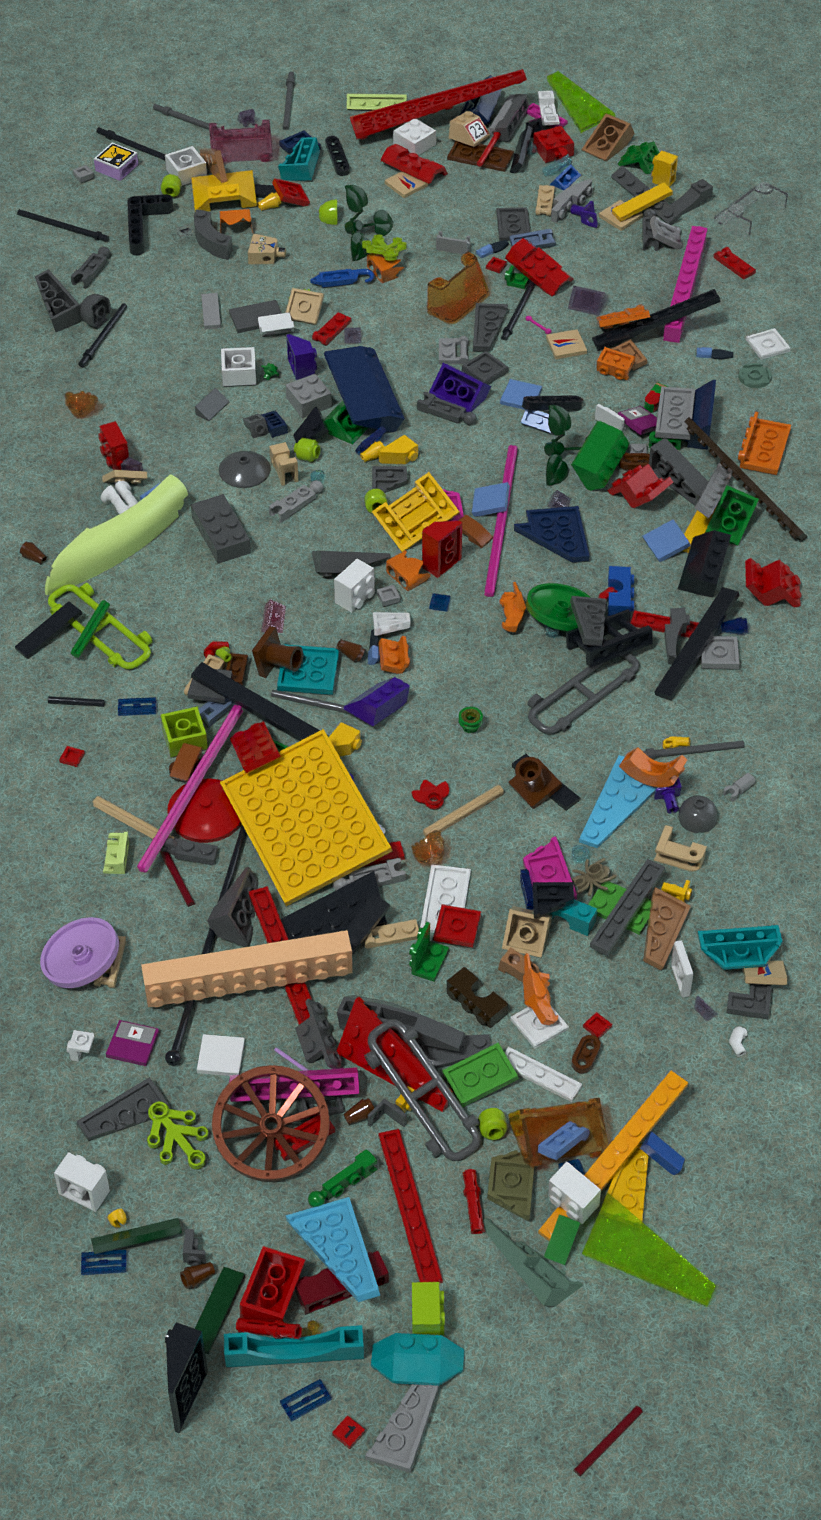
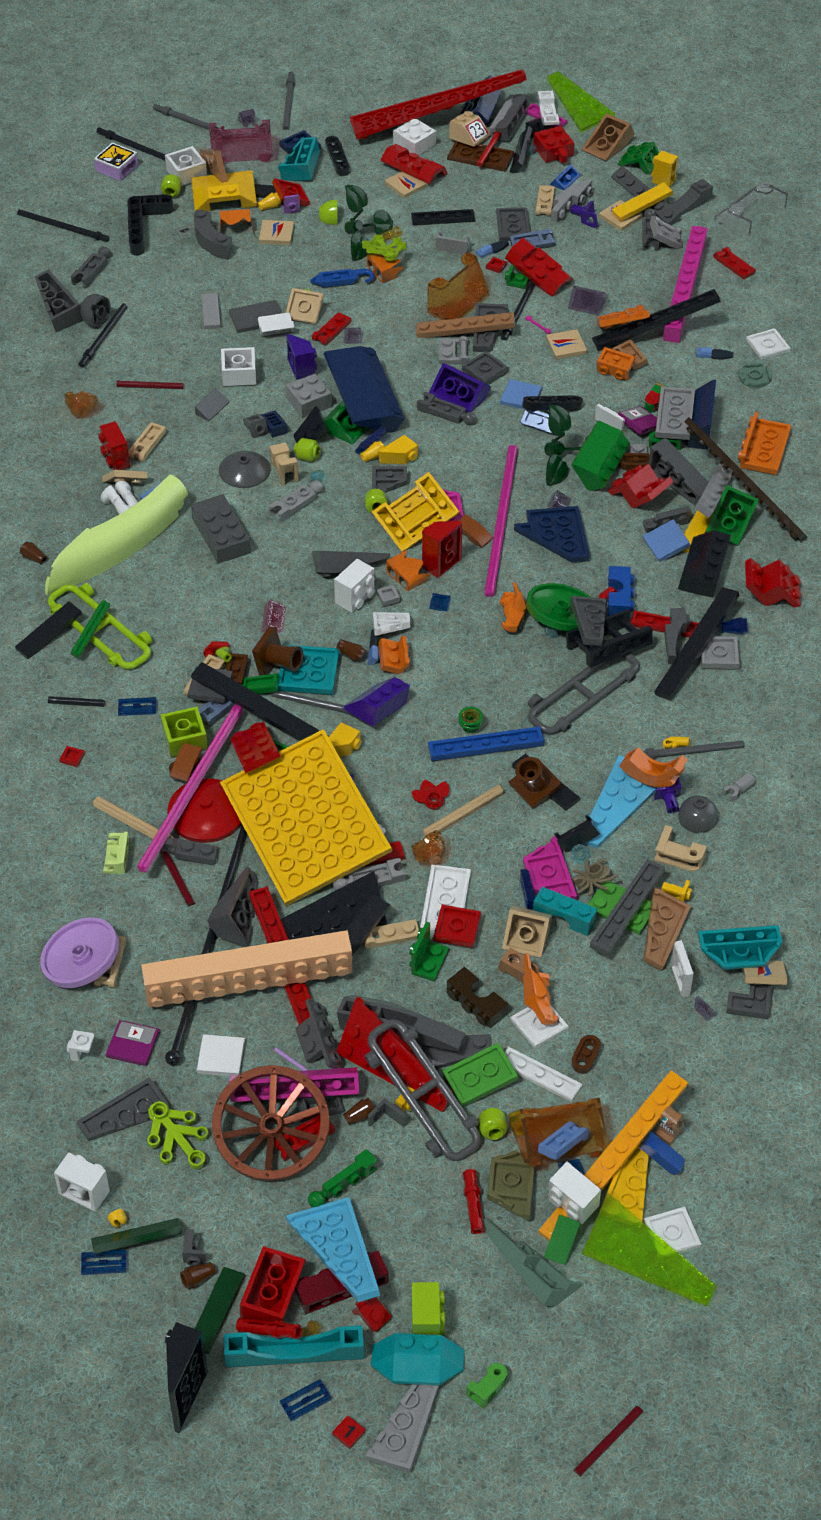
(83, 173): light grey plate -> none
(131, 465): clear purple slope -> none
(147, 441): none -> tan plate
(158, 385): none -> dark red bar
(262, 683): none -> green tile
(264, 250): tan torso -> none
(270, 371): green plant -> none
(276, 232): none -> tan tile
(291, 204): none -> medium lavender bracket
(372, 1313): none -> red bracket
(373, 101): yellowish green fence -> none
(393, 233): none -> clear yellow arm
(410, 1207): red tile -> none
(442, 217): none -> black tile
(465, 325): none -> medium nougat plate
(485, 743): none -> blue plate
(489, 1385): none -> bright green leg
(490, 499): medium blue tile -> none
(551, 897): black wing -> none
(557, 165): clear light blue axle -> none
(578, 835): none -> black hinge
(597, 1025): red tile -> none
(670, 1125): none -> medium nougat leg
(675, 1229): none -> white tile
(680, 515): none -> dark grey hinge
(735, 1040): white arm -> none

